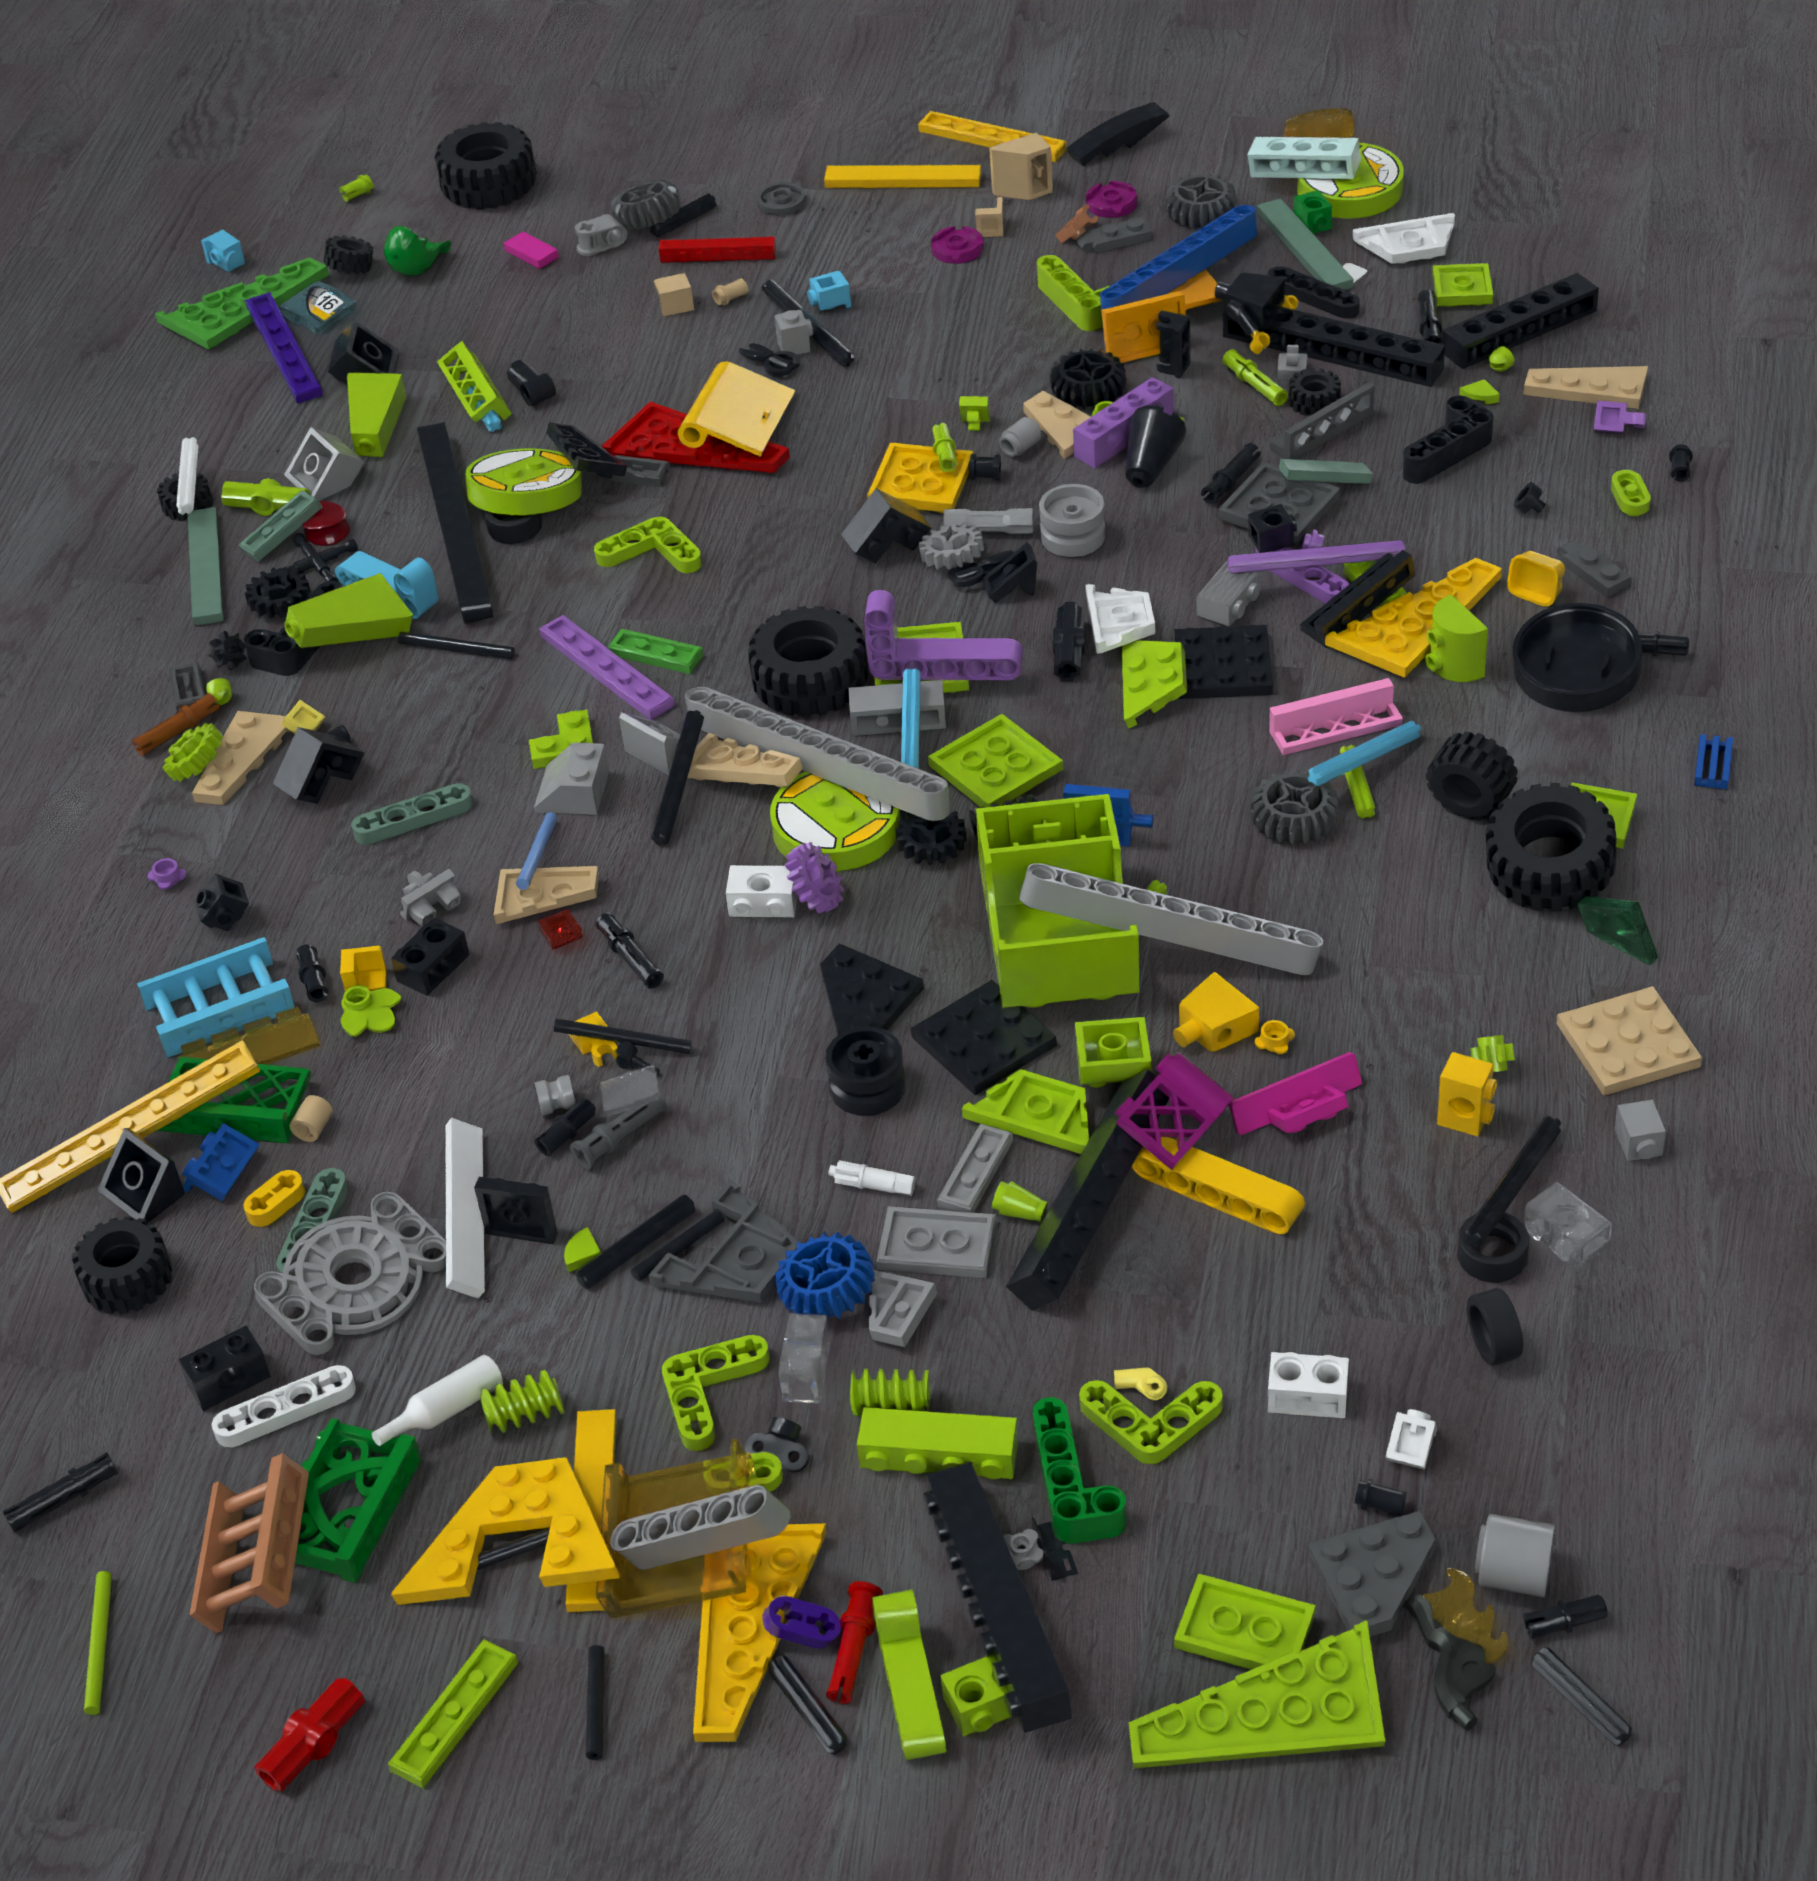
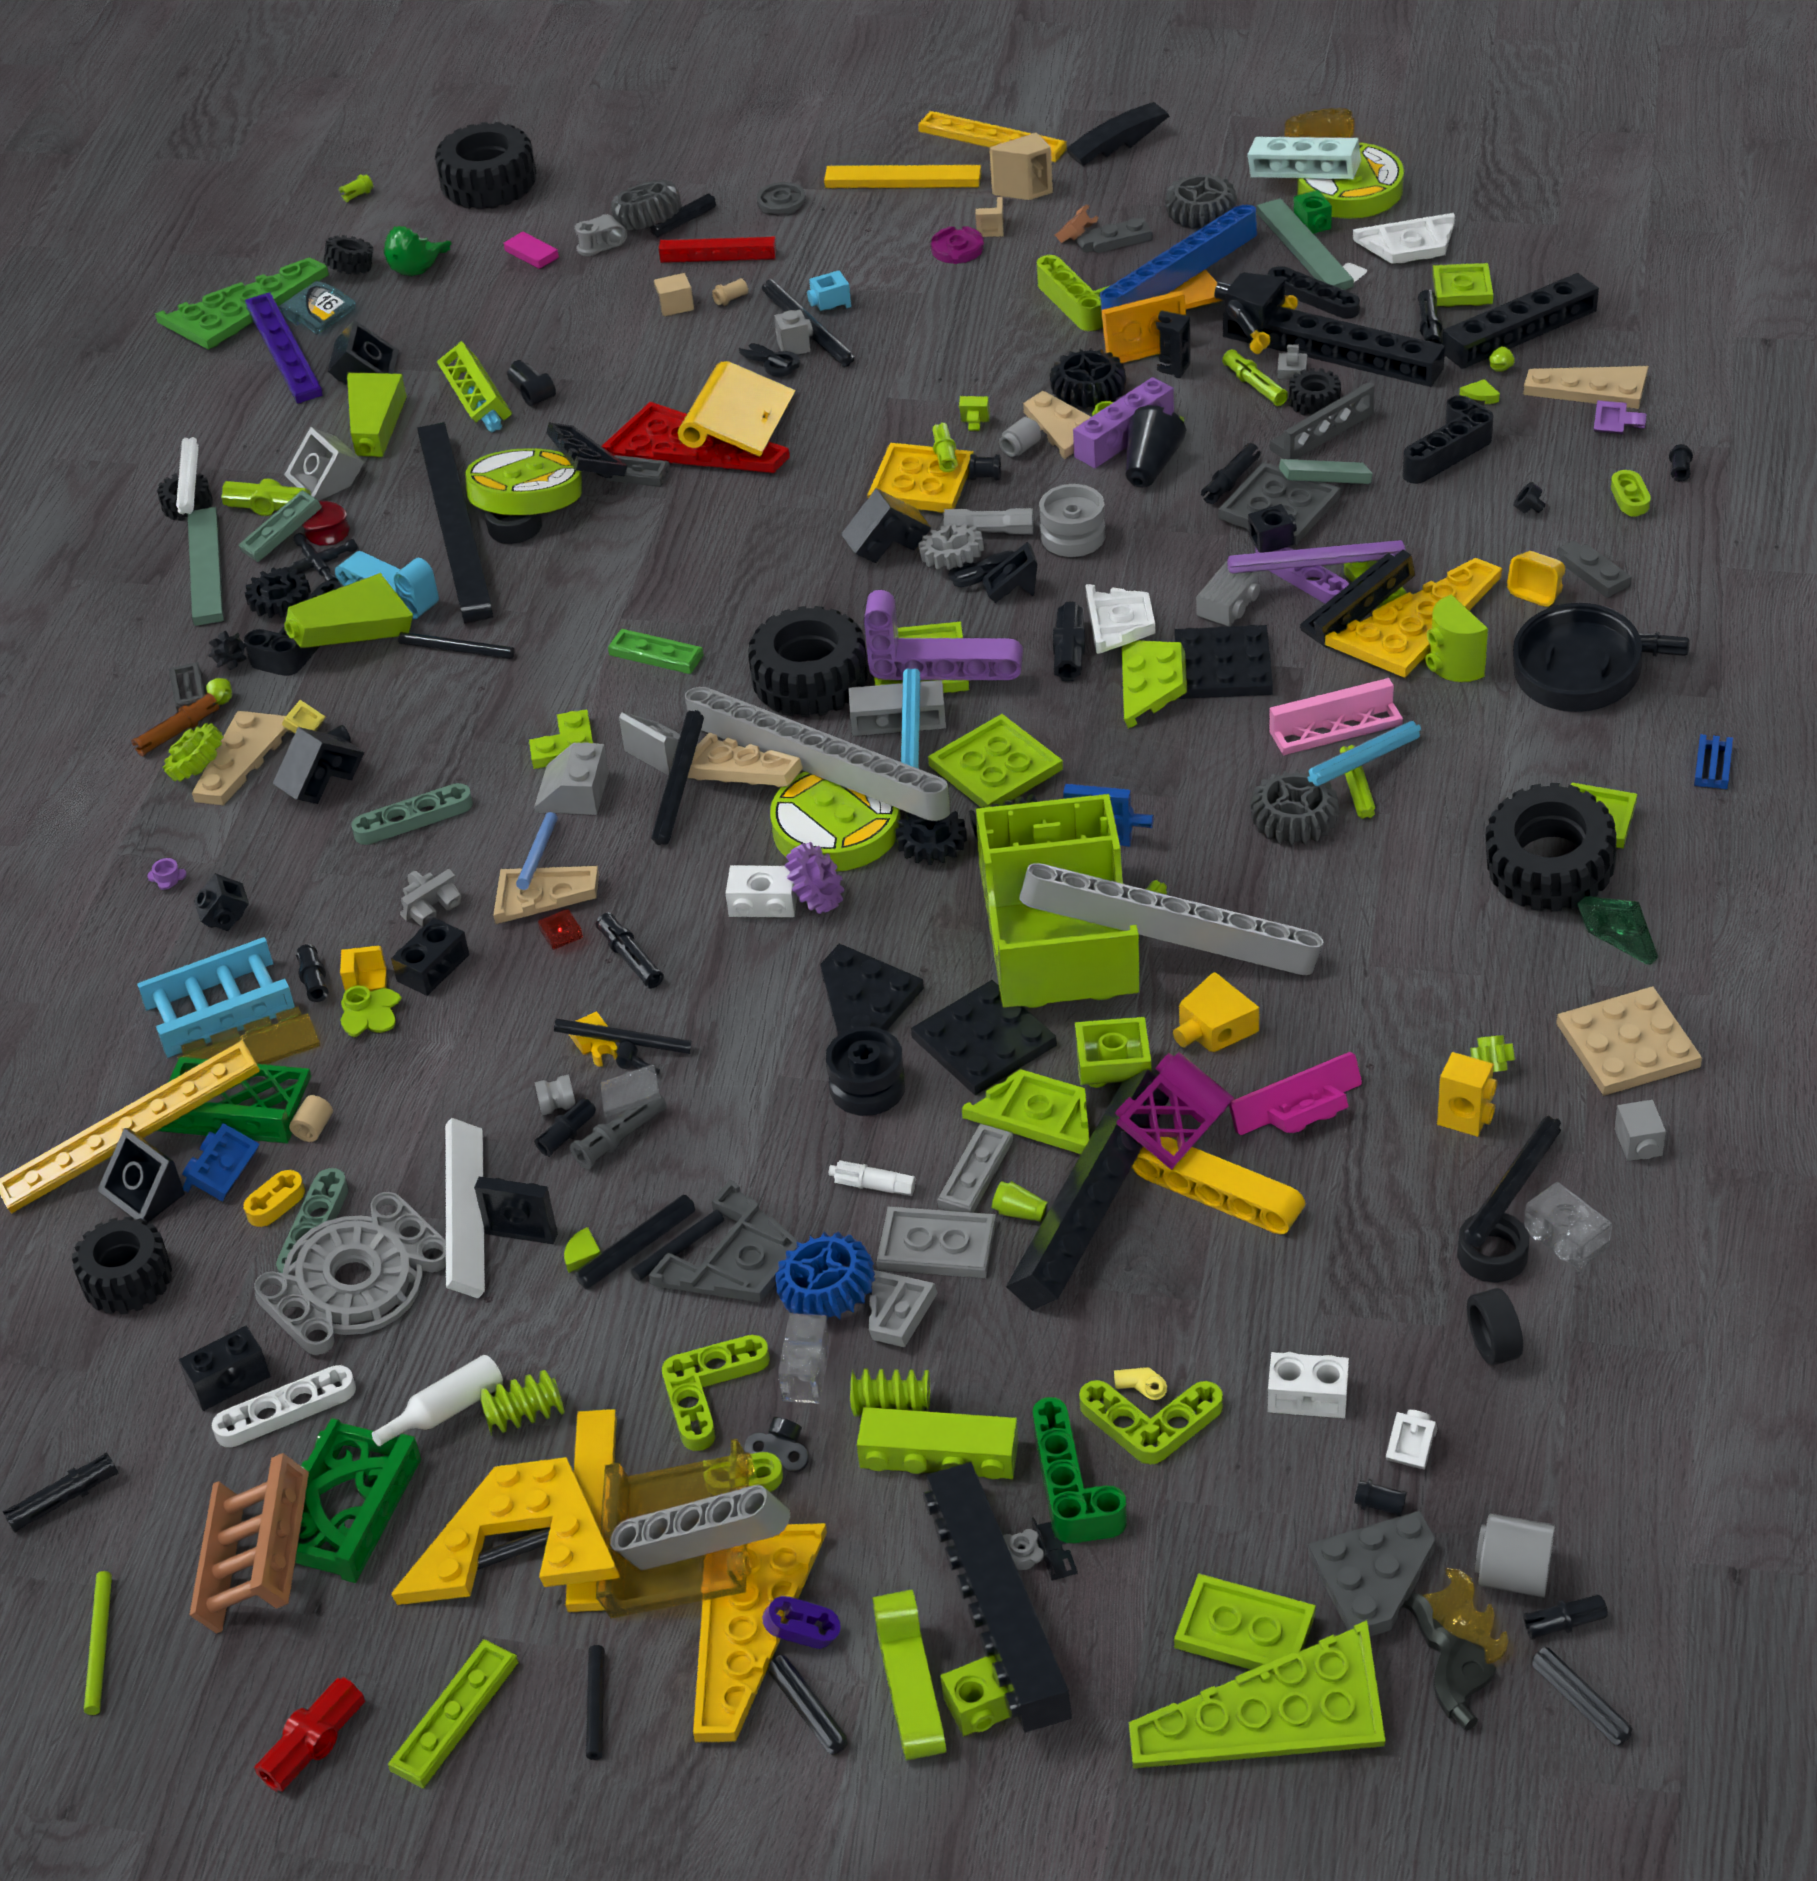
(223, 250): medium azure brick -> none
(607, 667): medium lavender tile -> none
(651, 534): lime beam -> none
(857, 1625): red pin -> none
(1112, 199): magenta tile -> none
(1275, 1037): yellow plate -> none
(1312, 541): medium lavender plate -> none
(1471, 775): black tyre -> none

